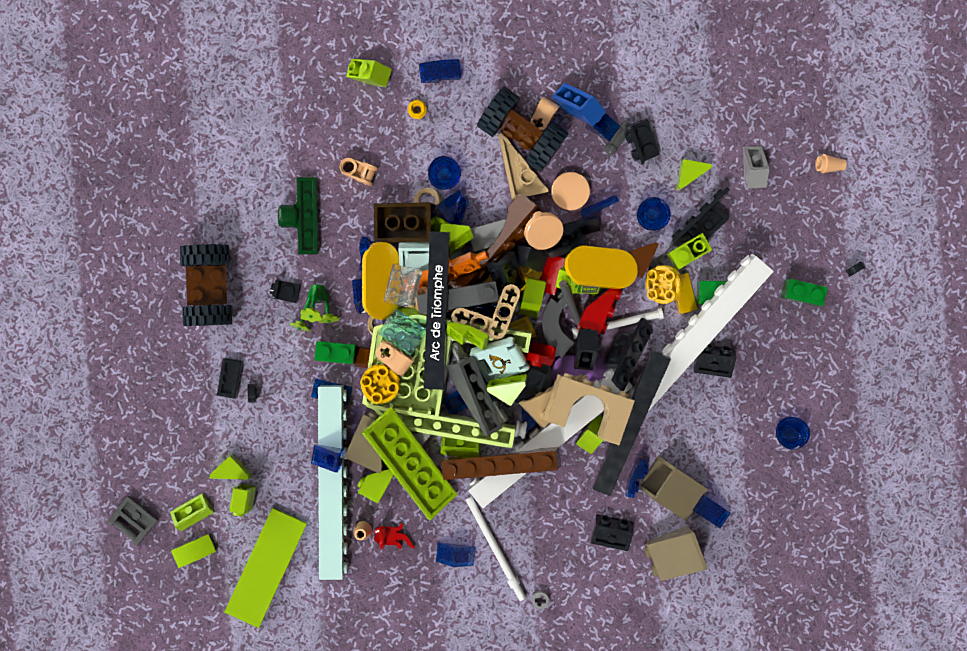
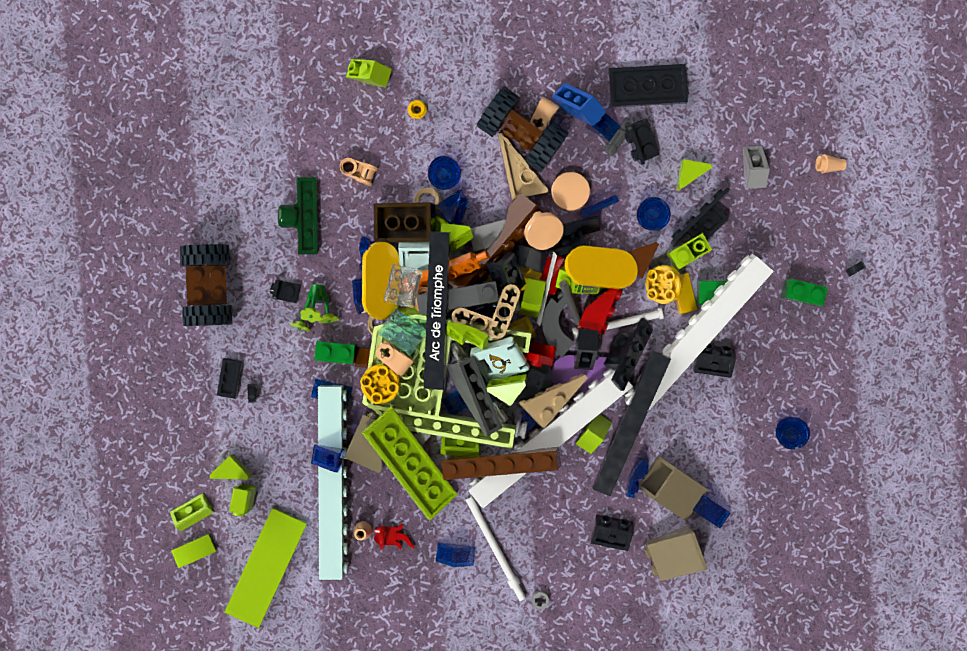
(136, 516): dark grey plate -> none
(375, 484): lime slope -> none
(440, 70): clear blue slope -> none
(547, 288): none -> white sticker
(568, 390): tan arch -> none
(647, 85): none -> black plate

